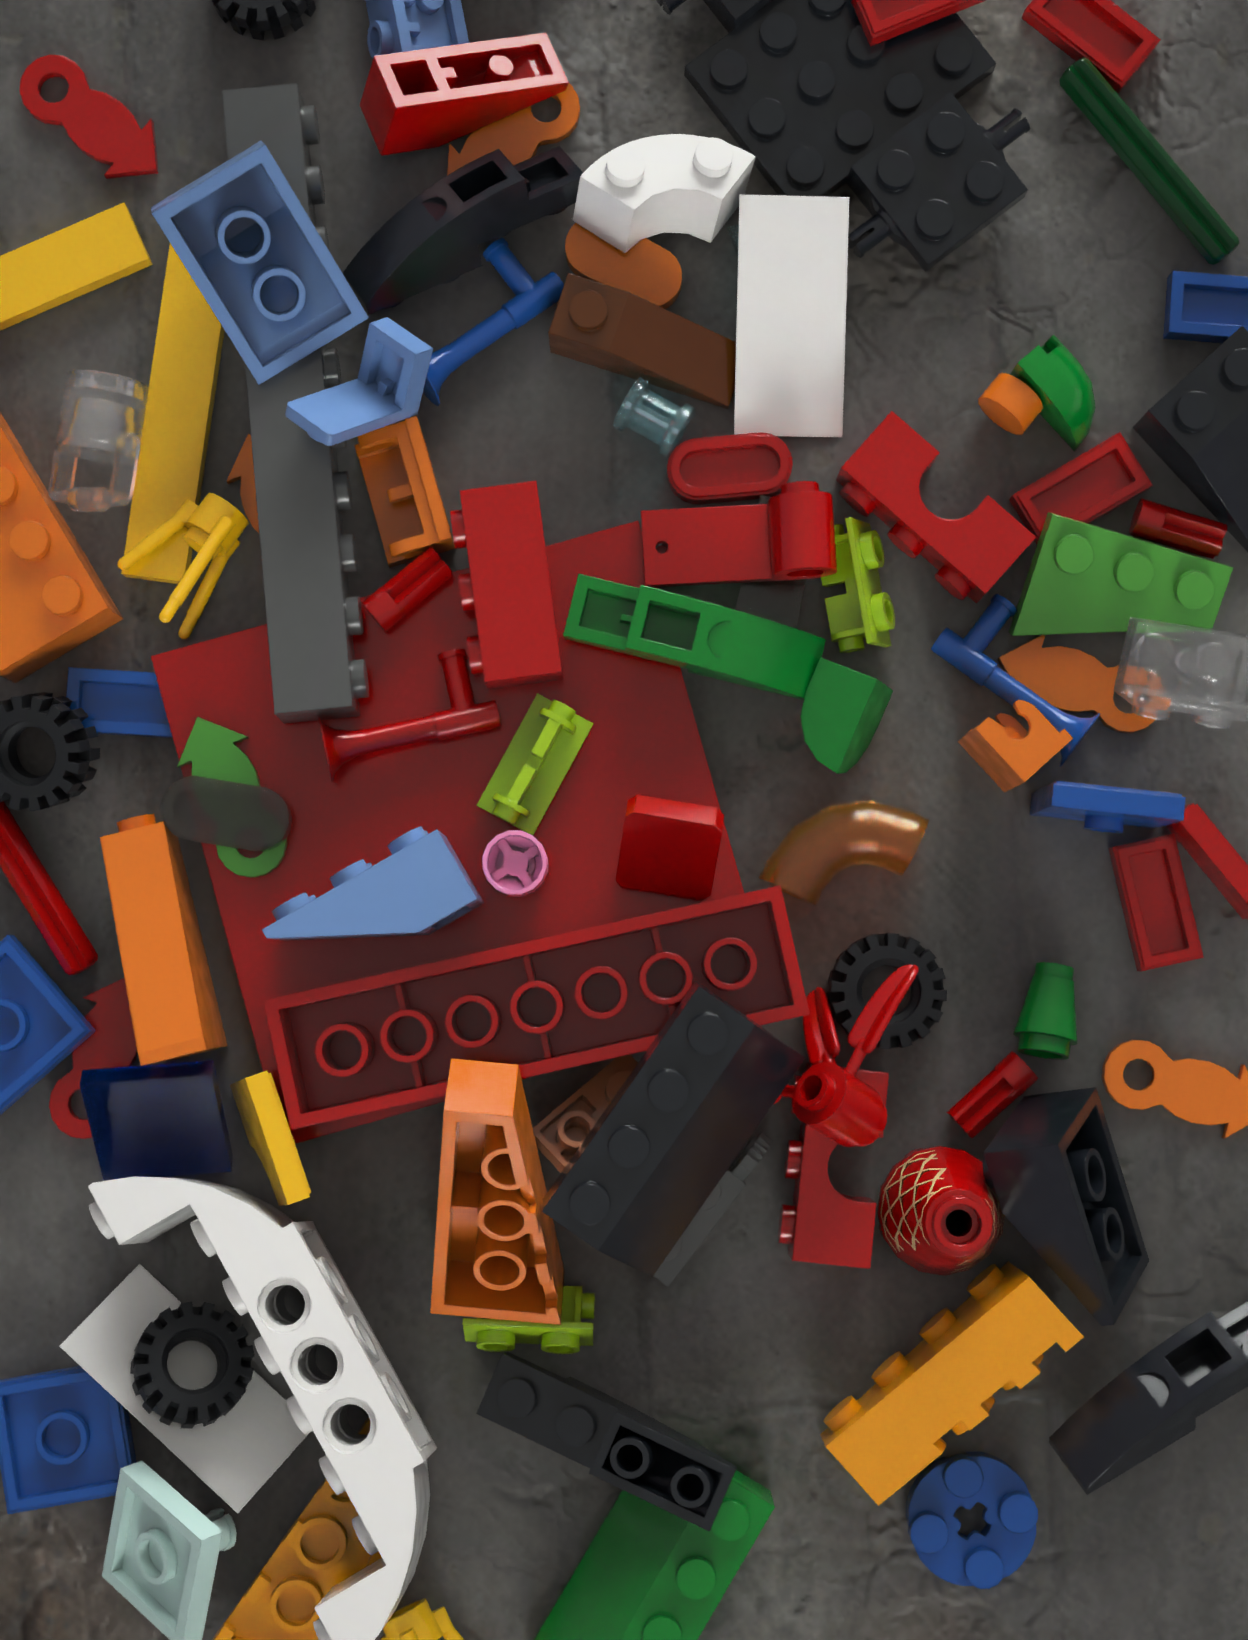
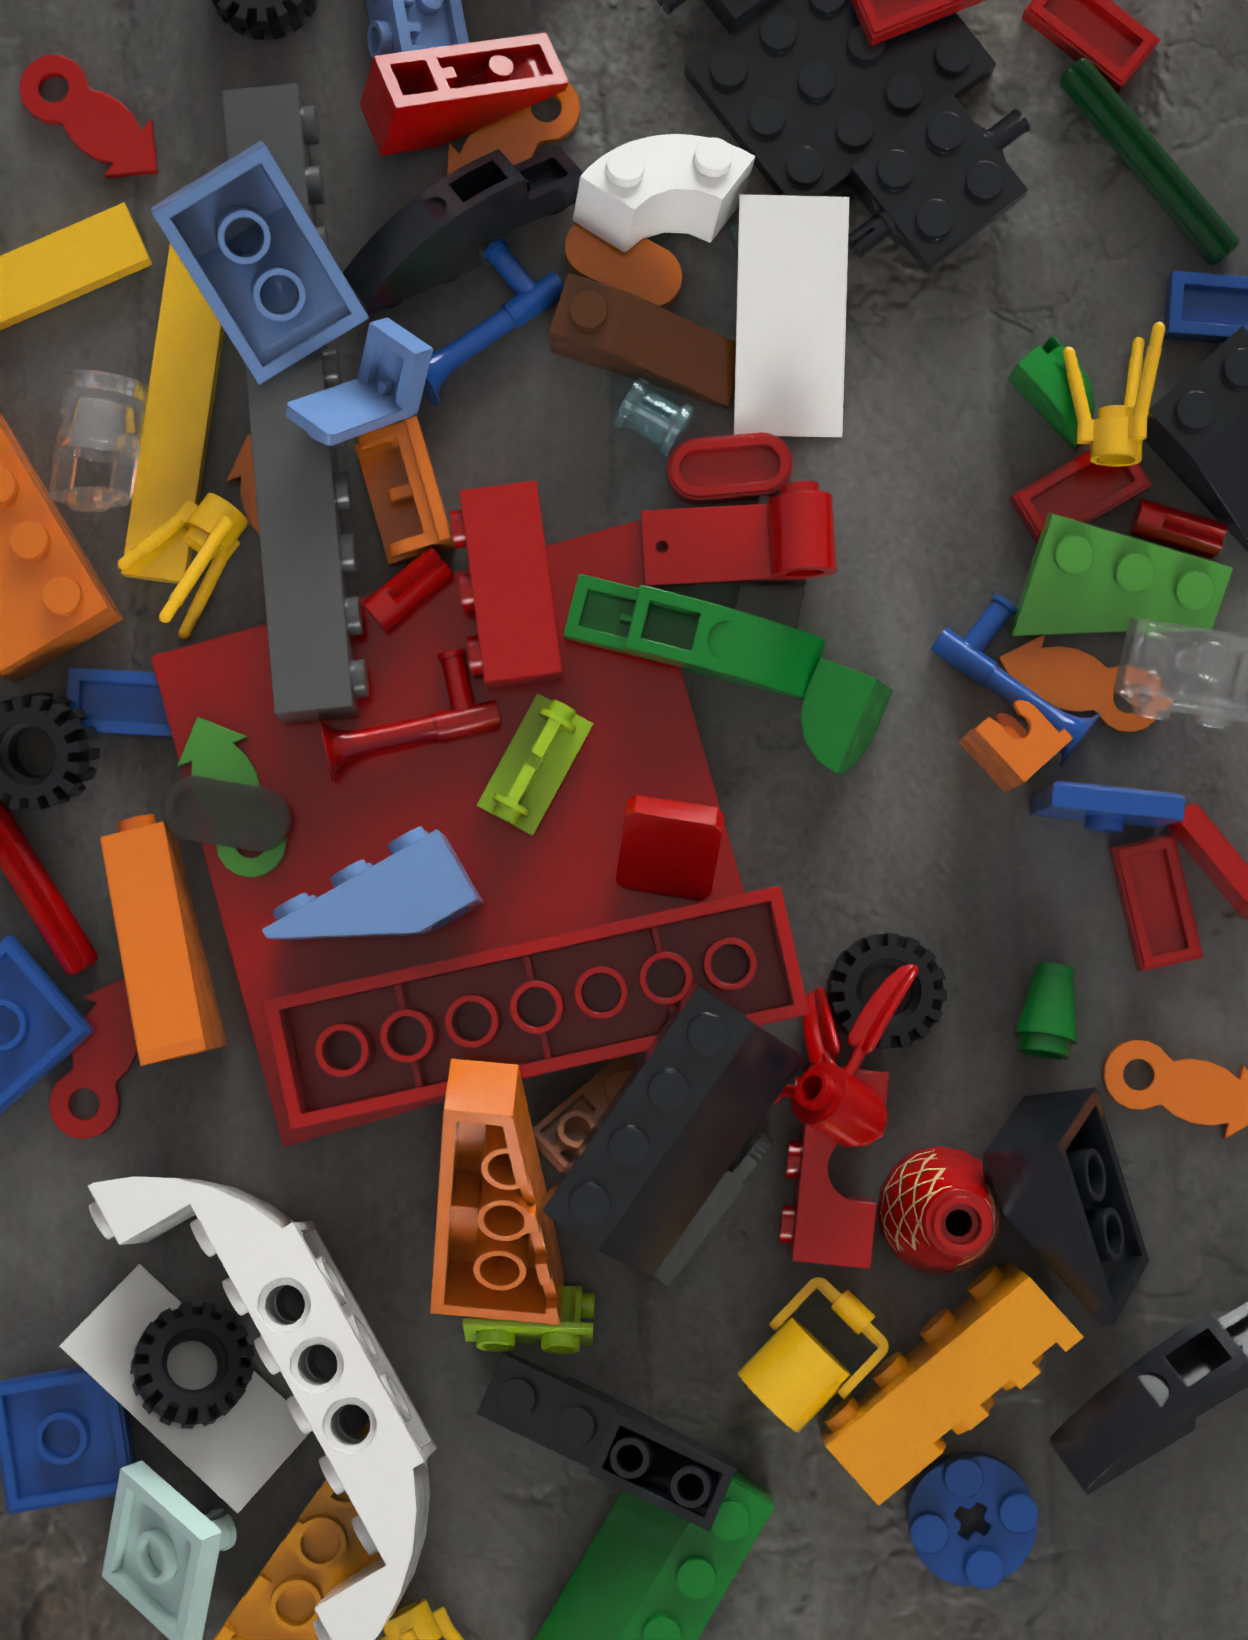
(157, 1120): clear blue tile -> none
(271, 1136): yellow tile -> none
(508, 857): bright pink wheel -> none
(796, 1371): none -> yellow piece
(839, 839): clear orange cylinder -> none
(864, 608): lime hinge -> none
(966, 551): red arch -> none
(993, 1094): red piece -> none
(1010, 403): orange piece -> none
(1119, 429): none -> yellow plant

